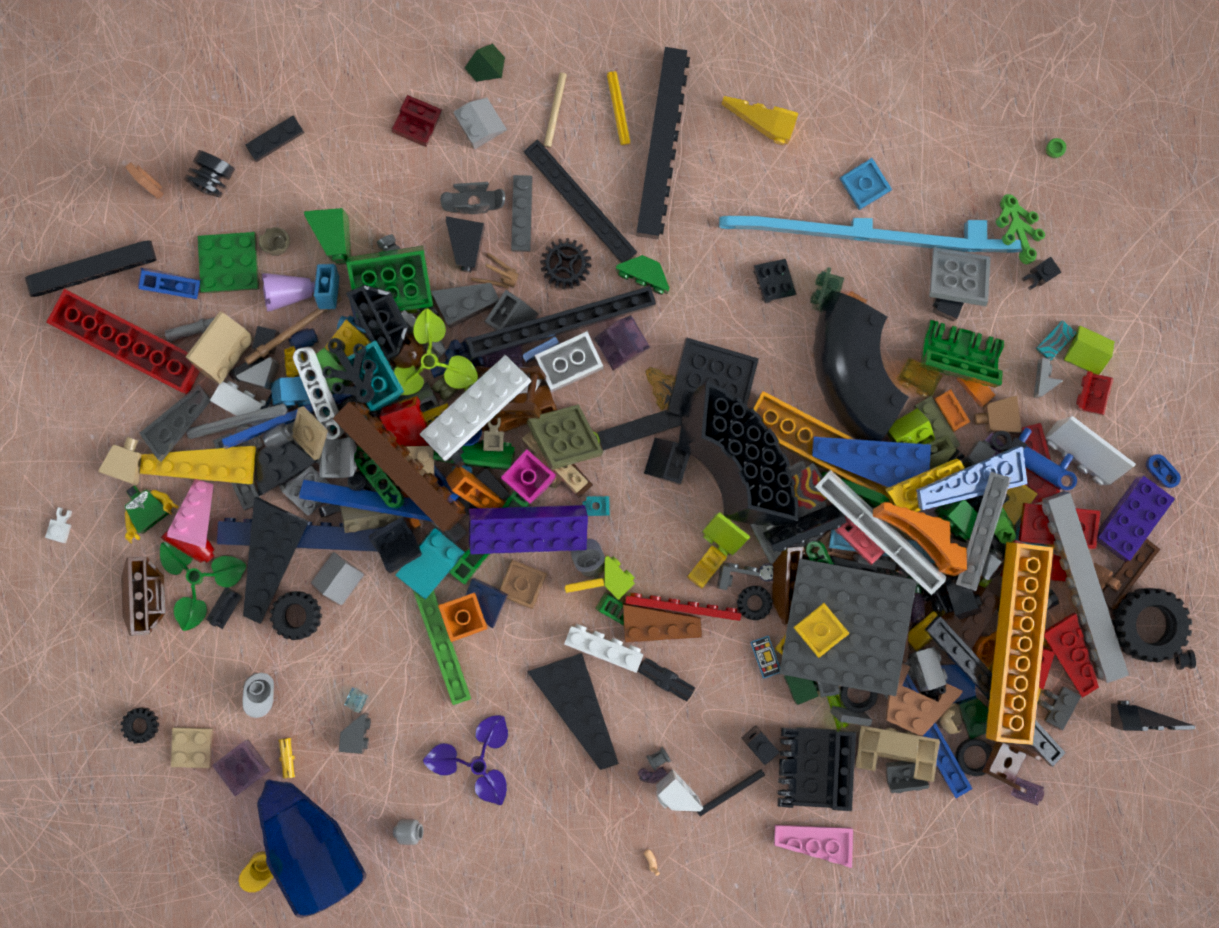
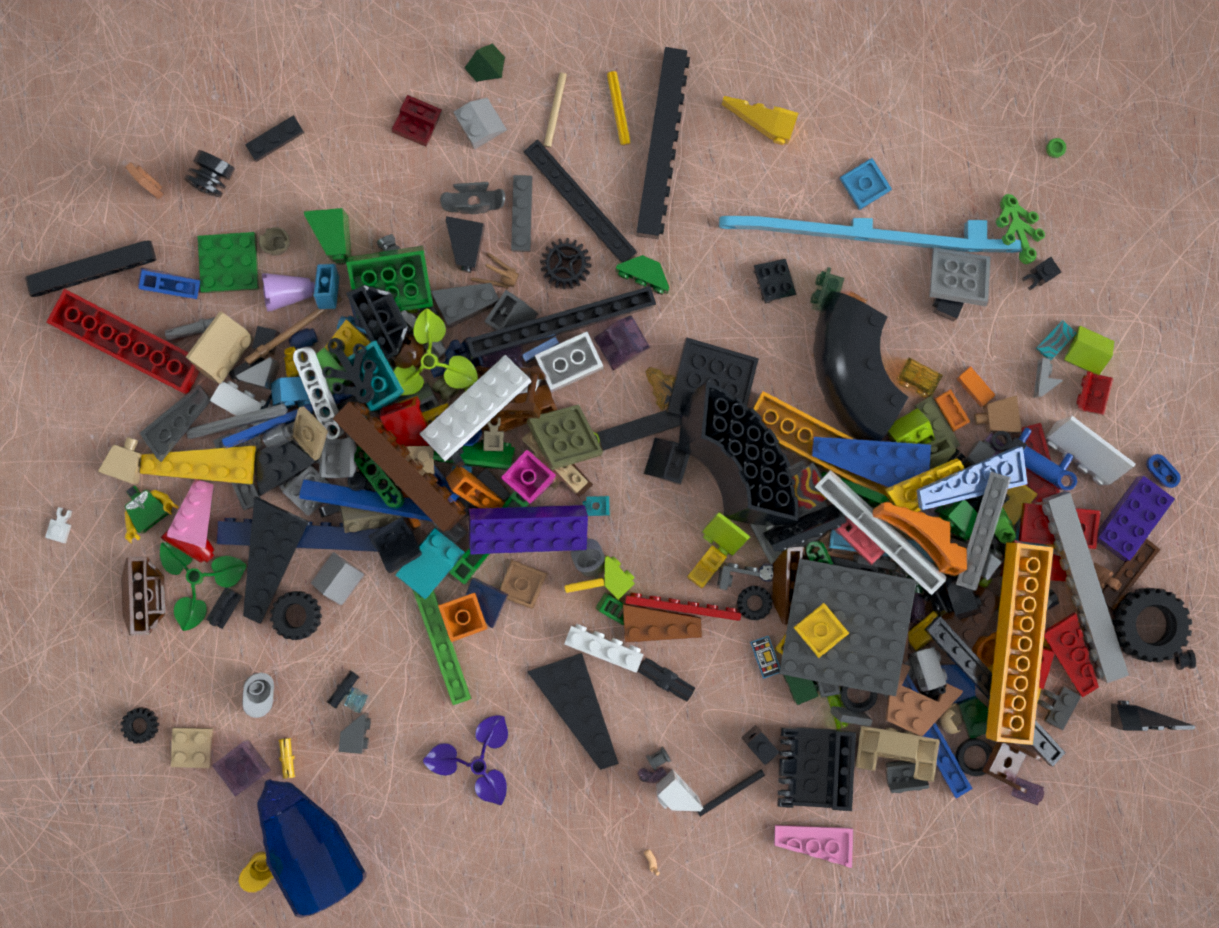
(343, 689): none -> black pin
(408, 832): light grey head -> none
(959, 358): green slope -> none

